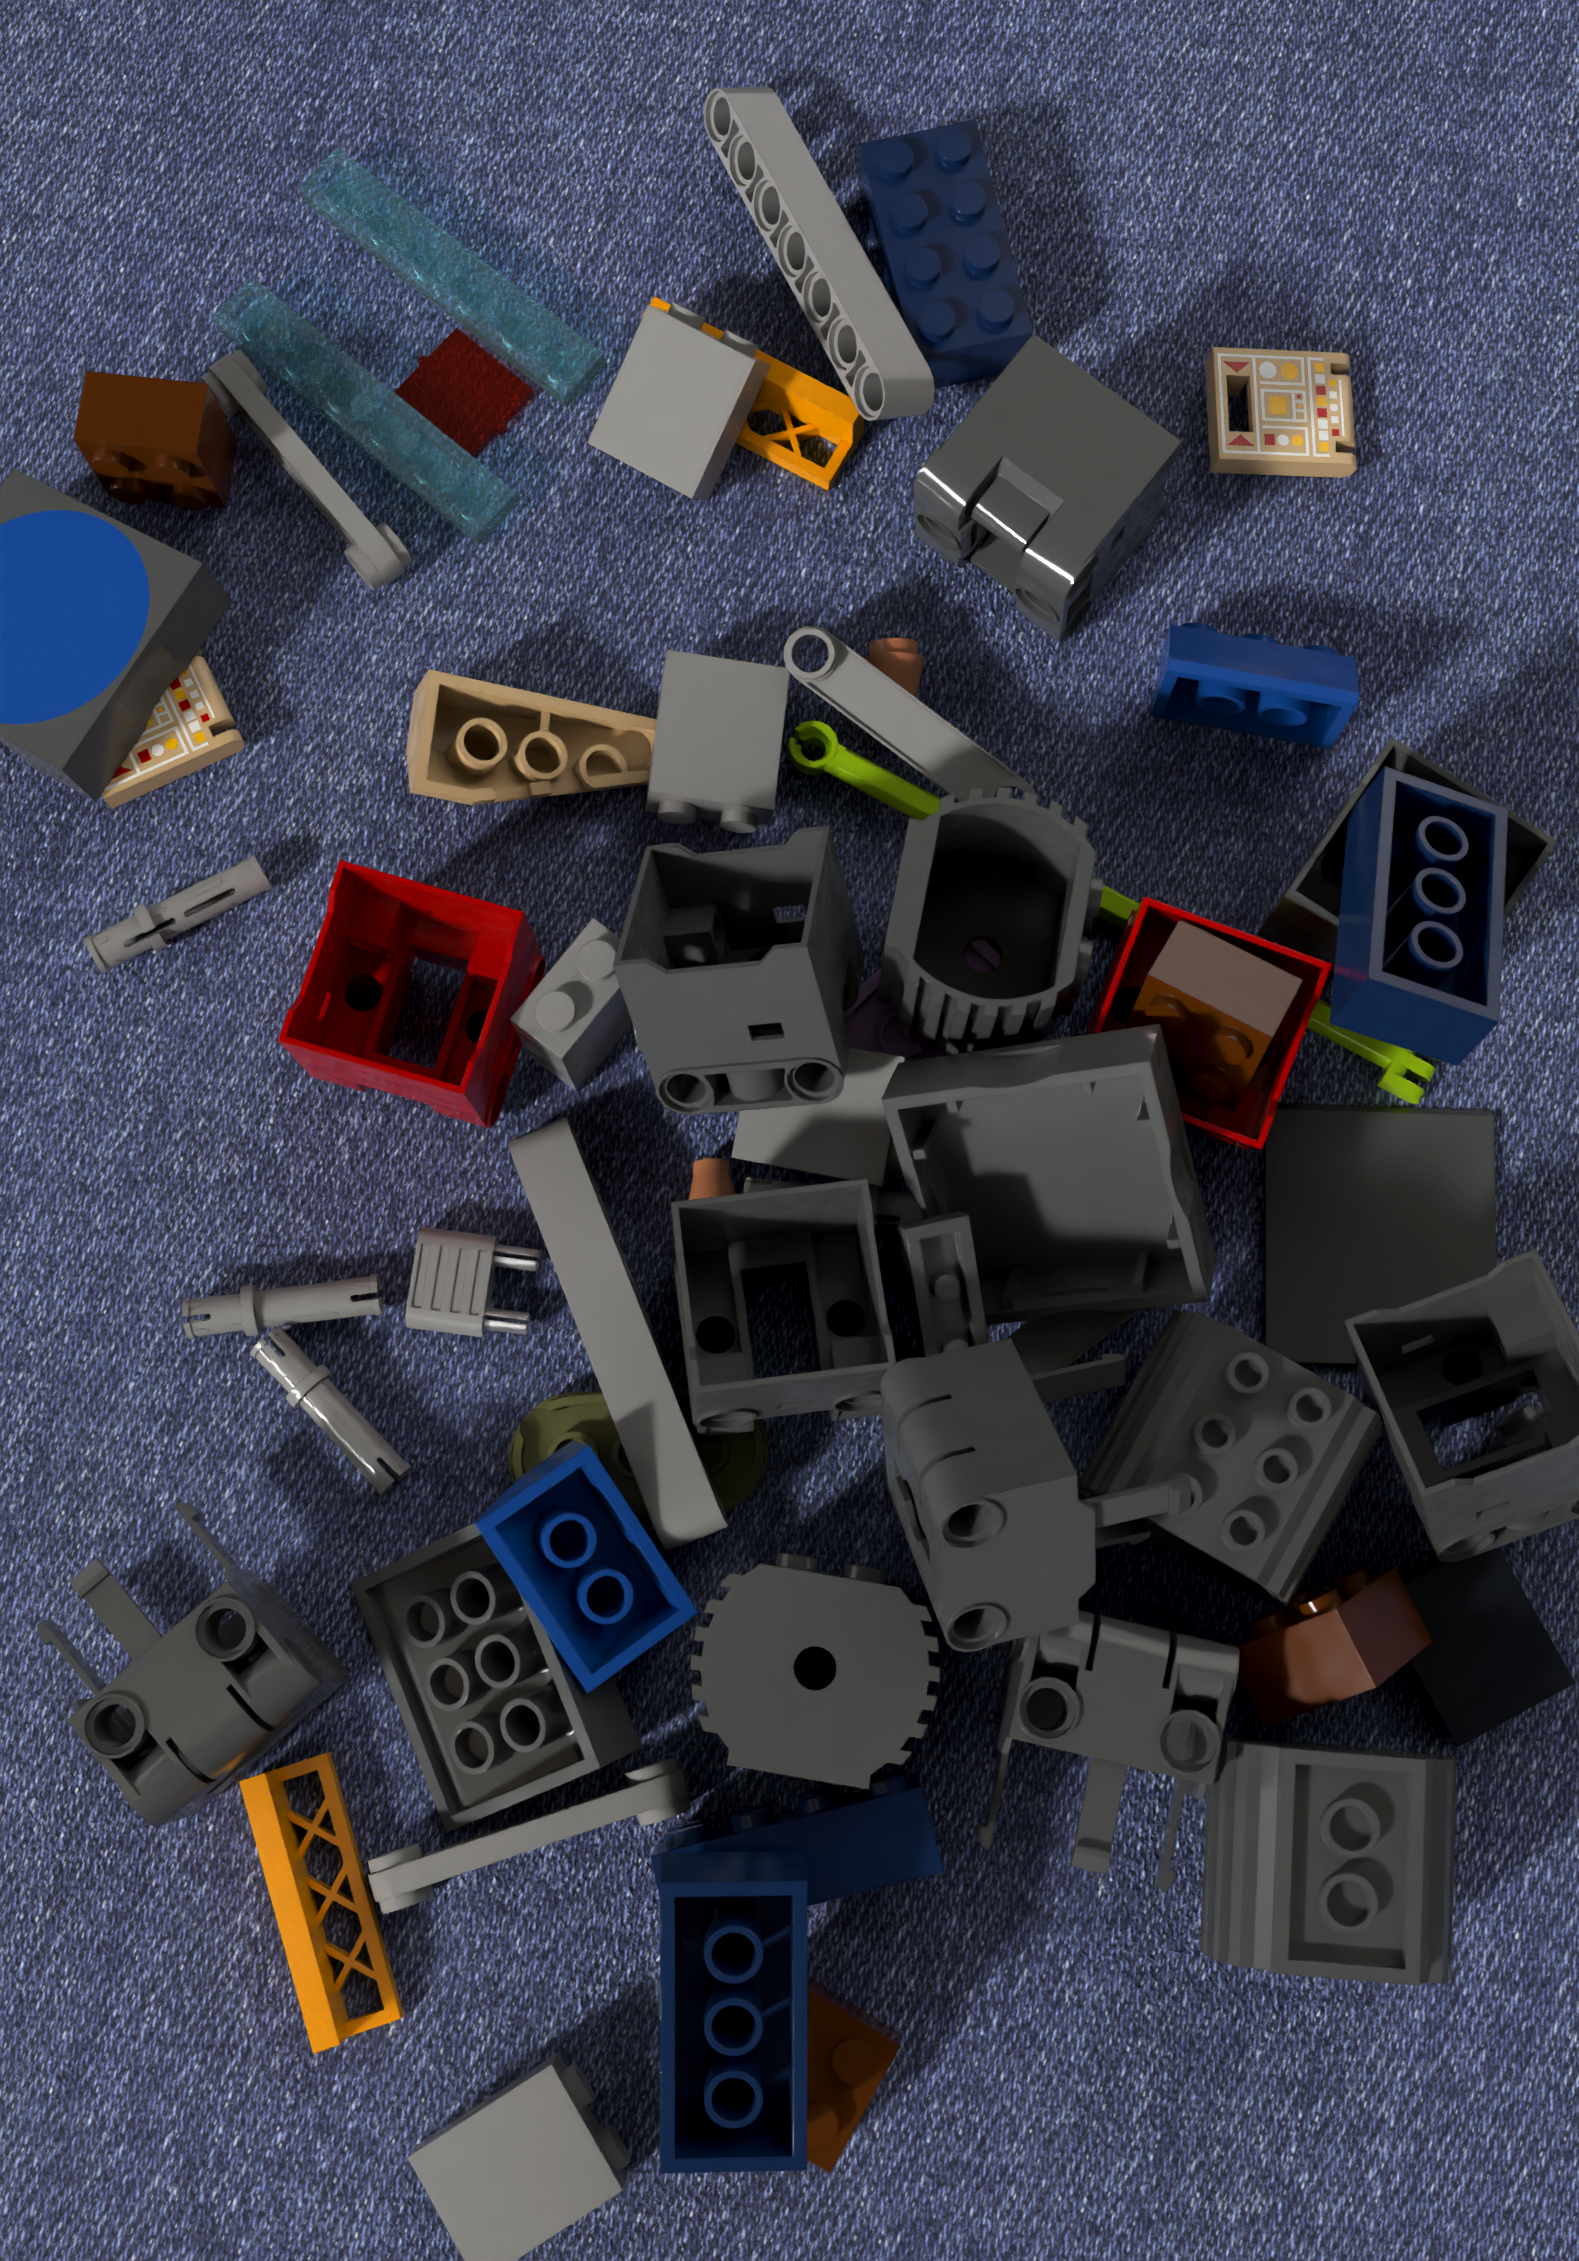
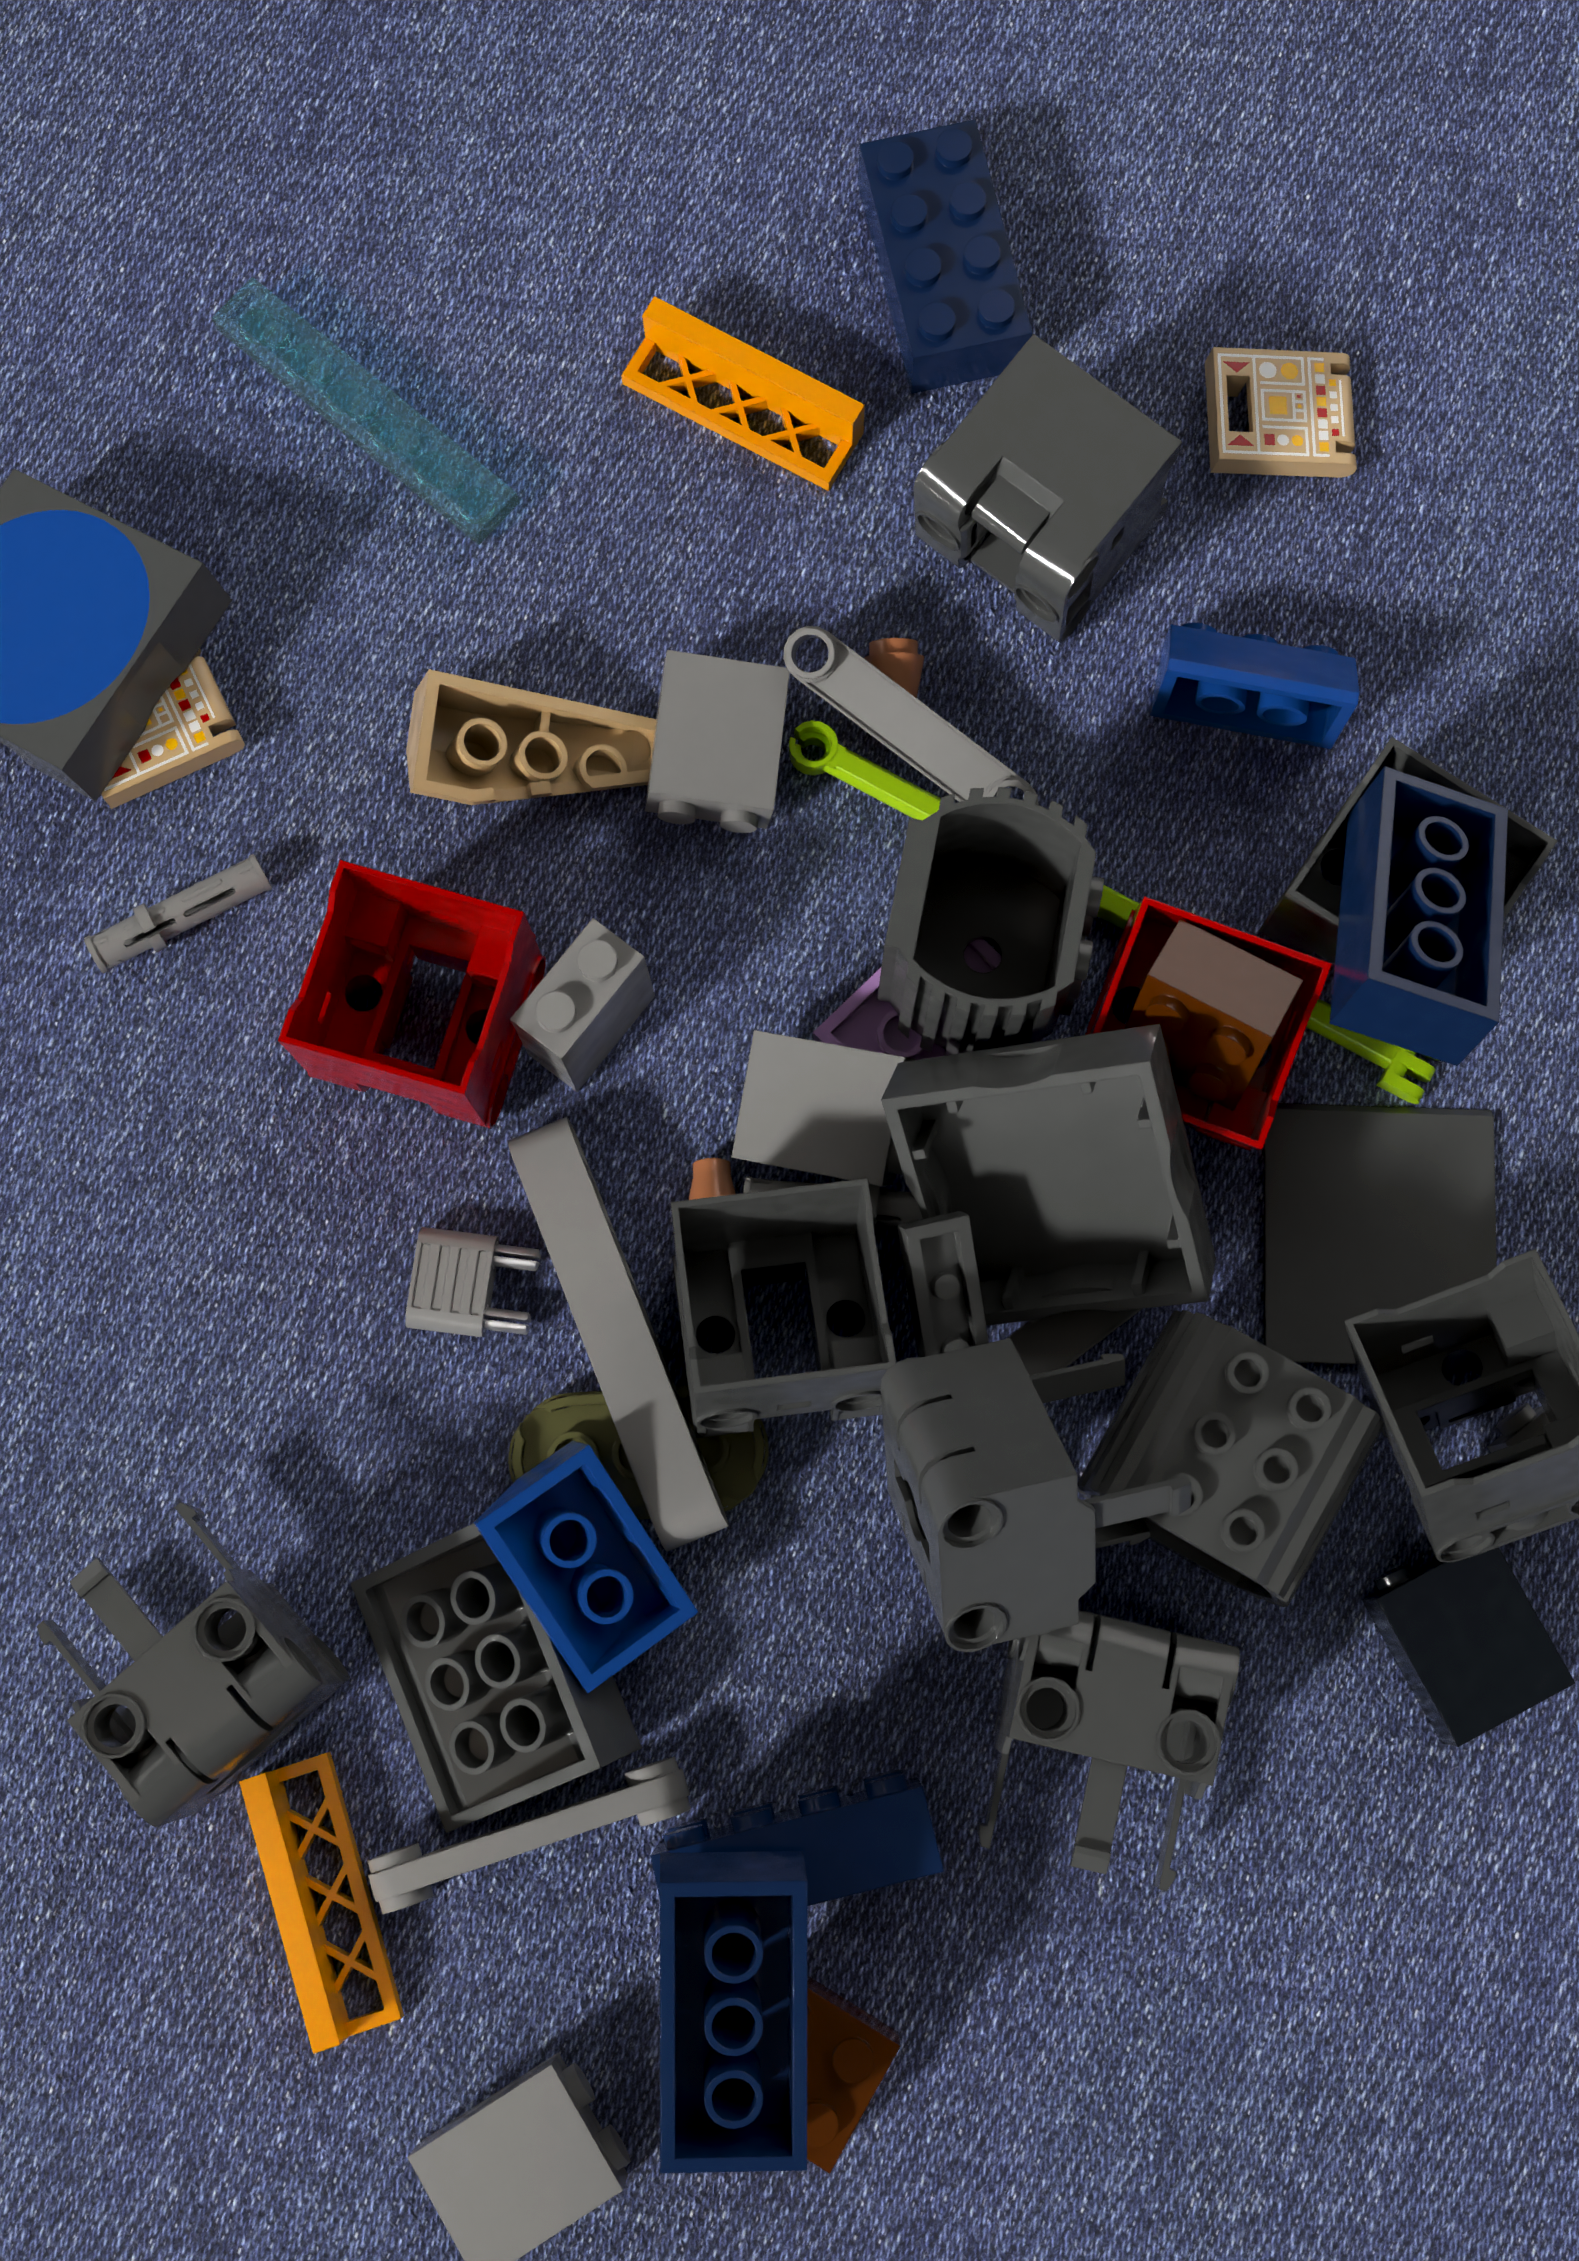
(156, 440): reddish brown brick -> none
(282, 1306): light grey pin -> none
(330, 1409): light grey pin -> none
(373, 551): light grey piece -> none
(452, 277): clear light blue plate -> none
(465, 392): clear red piece -> none
(680, 400): light grey brick -> none
(725, 992): dark grey piece -> none
(802, 1732): dark grey piece -> none
(819, 254): light grey beam -> none
(1329, 1644): reddish brown brick -> none
(1330, 1861): dark grey piece -> none

